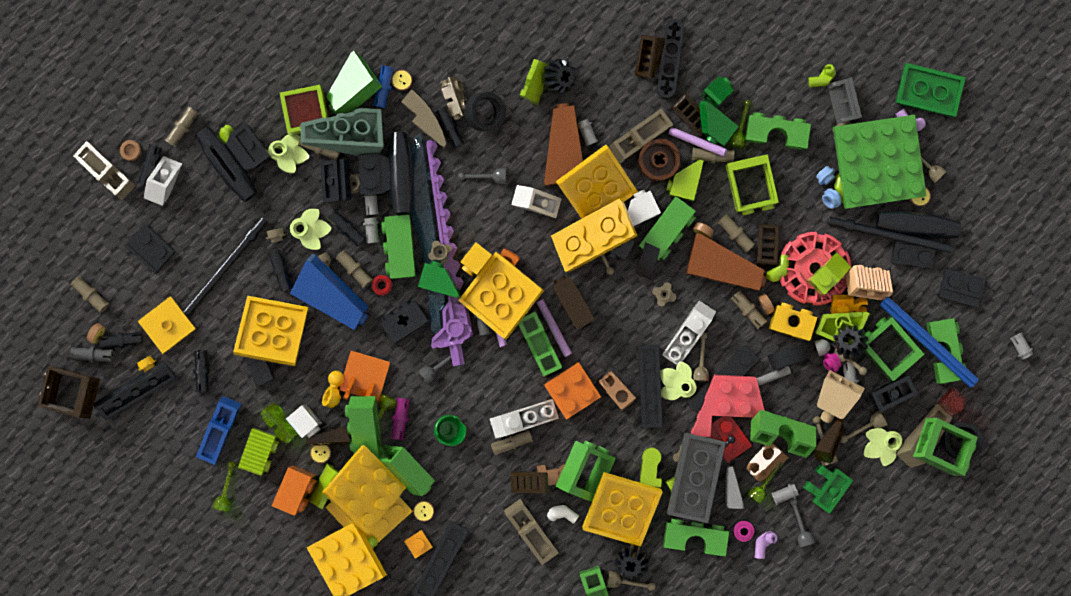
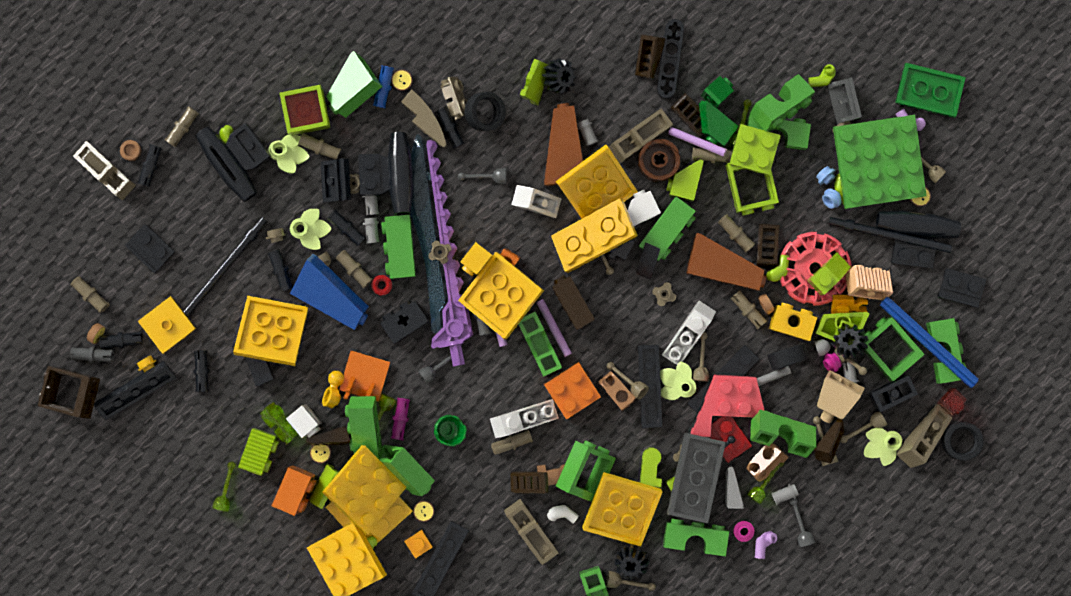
(162, 180): white slope -> none
(218, 430): blue slope -> none
(346, 133): sand green wedge -> none
(439, 280): green slope -> none
(638, 388): none -> dark tan hinge
(703, 229): medium nougat tile -> none
(754, 149): none -> lime plate
(771, 112): none -> bright green arch
(832, 489): green plate -> none
(928, 440): bright green window -> none
(1021, 346): light grey pin -> none

